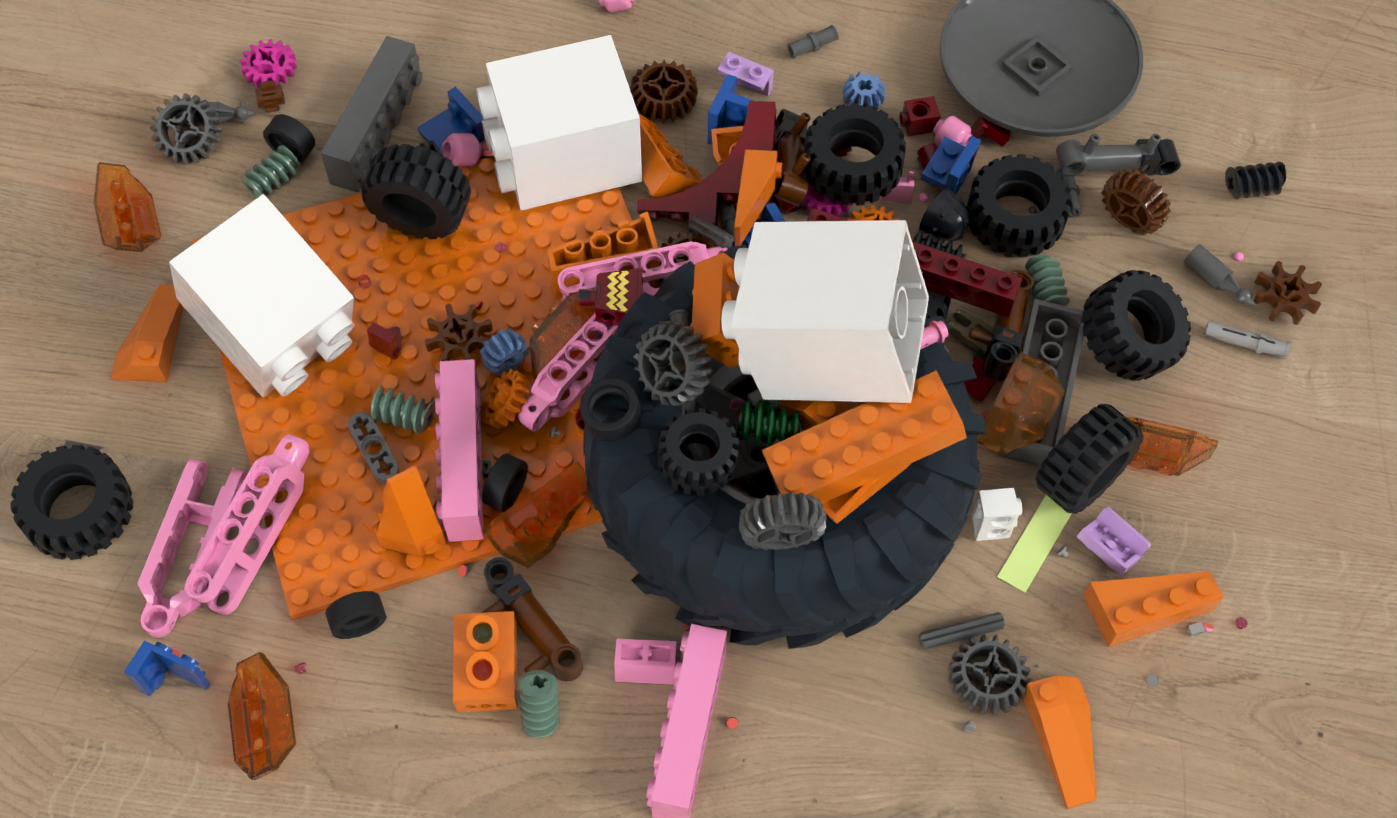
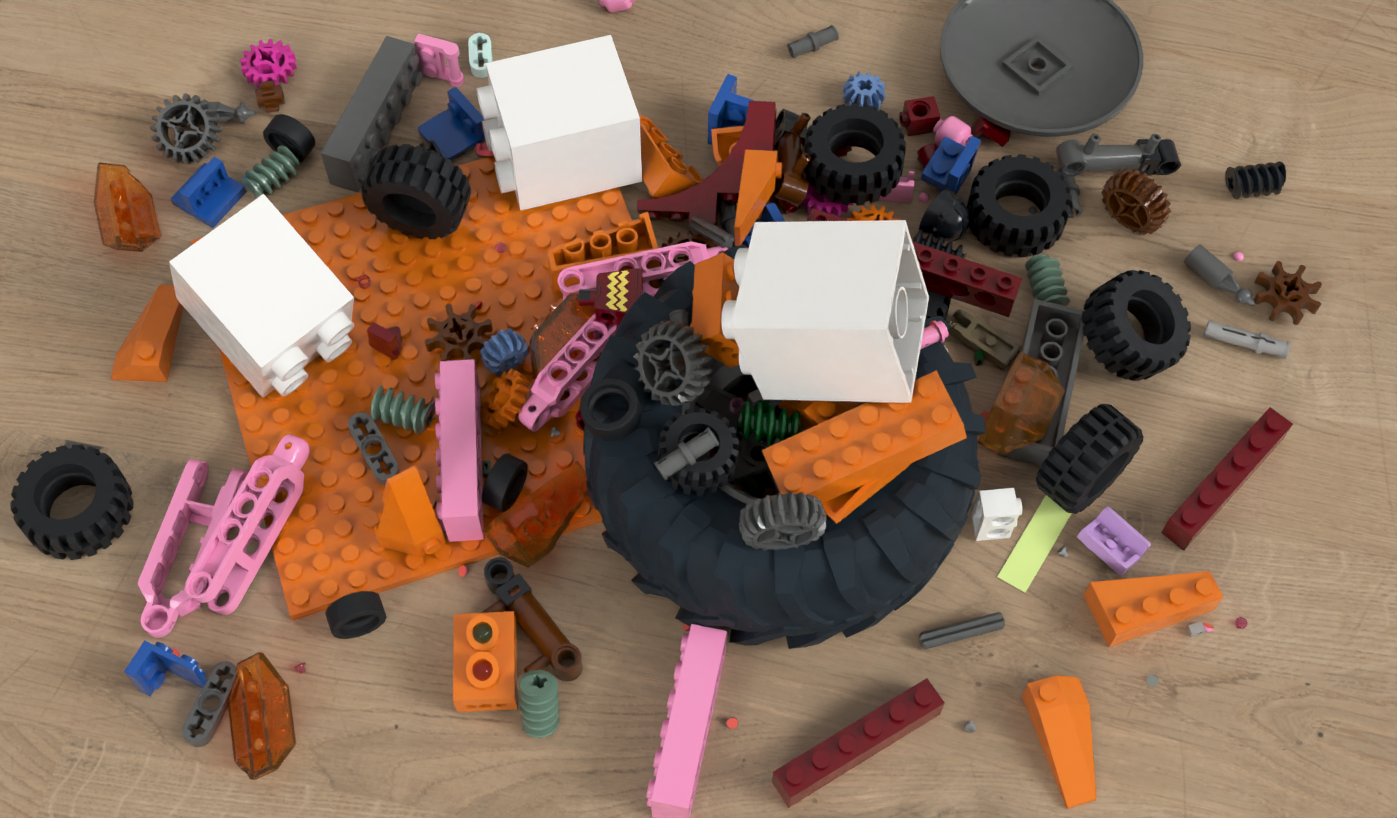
(194, 720): none -> dark grey beam
(209, 193): none -> blue bracket
(433, 62): none -> bright pink plate
(462, 149): bright pink head -> none
(476, 55): none -> light aqua beam
(645, 661): bright pink hinge -> none
(679, 94): reddish brown gear -> none
(686, 453): none -> dark grey pin
(748, 73): lavender bracket -> none
(857, 742): none -> dark red brick
(979, 386): dark red tile -> none
(1006, 335): piece -> none
(1013, 676): dark grey gear -> none
(1170, 448): clear orange wedge -> none
(1226, 478): none -> dark red brick

